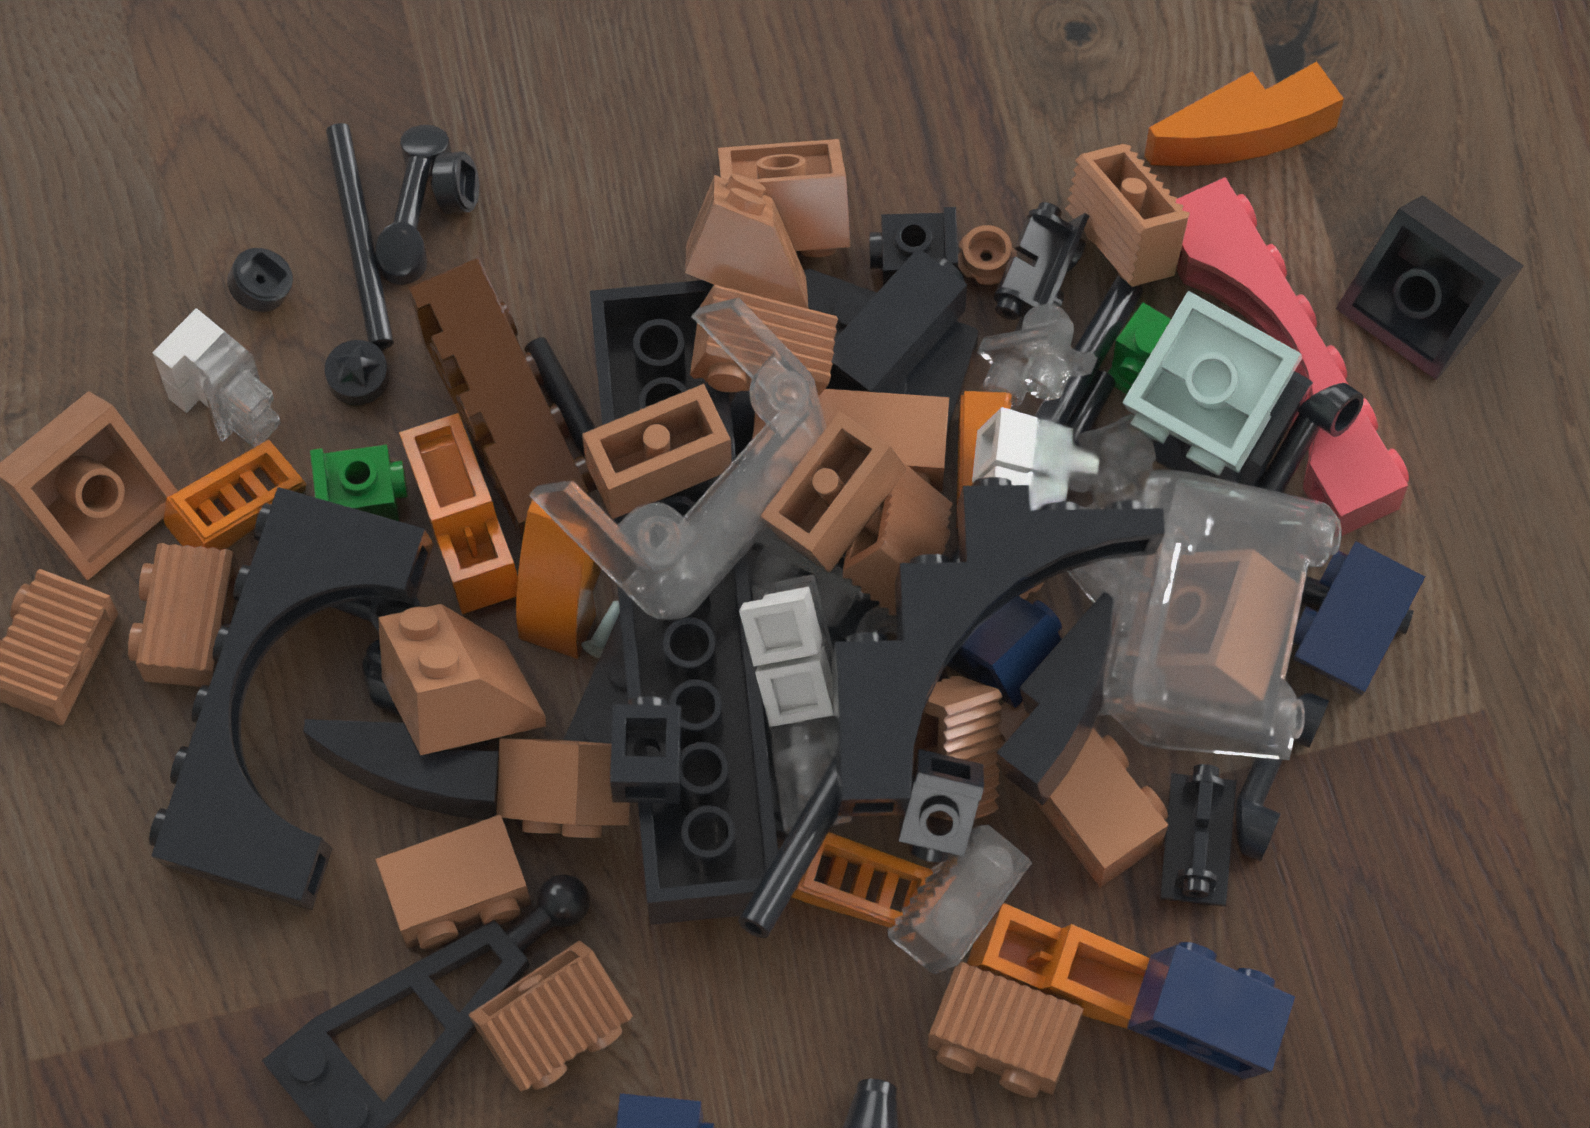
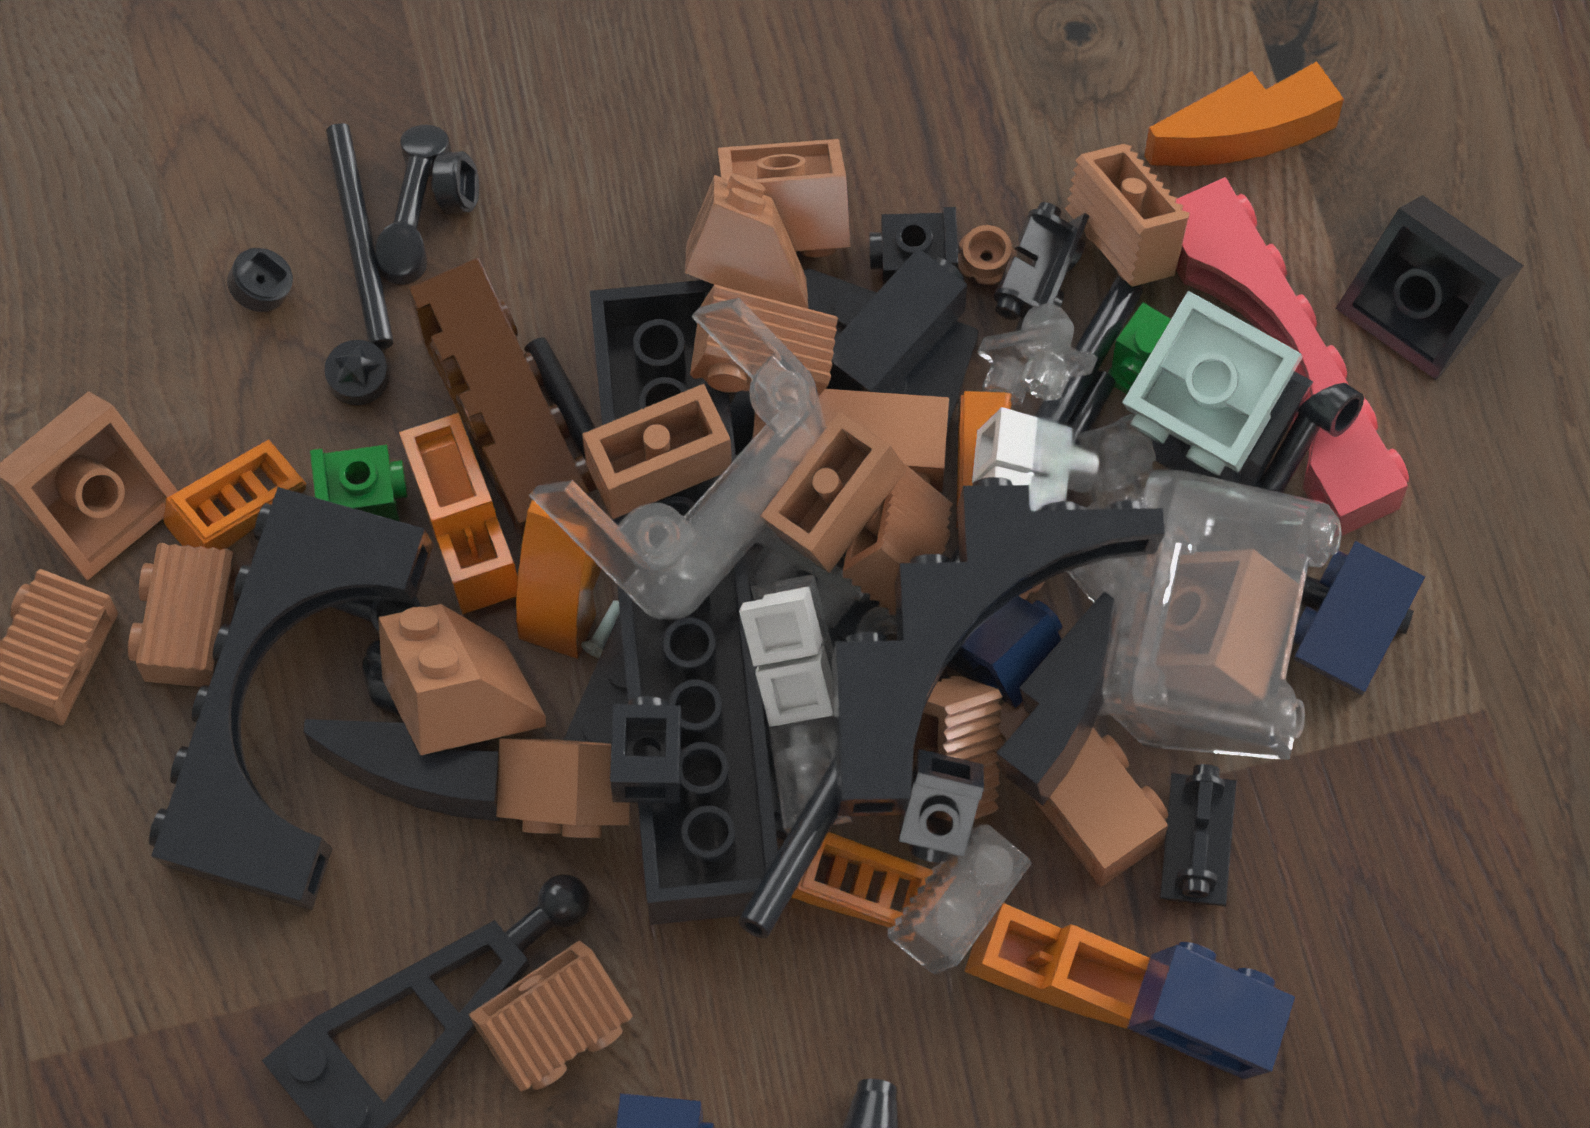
(212, 367): clear hips -> none
(454, 883): nougat brick -> none
(1004, 1030): nougat brick -> none
(1253, 820): black bar -> none

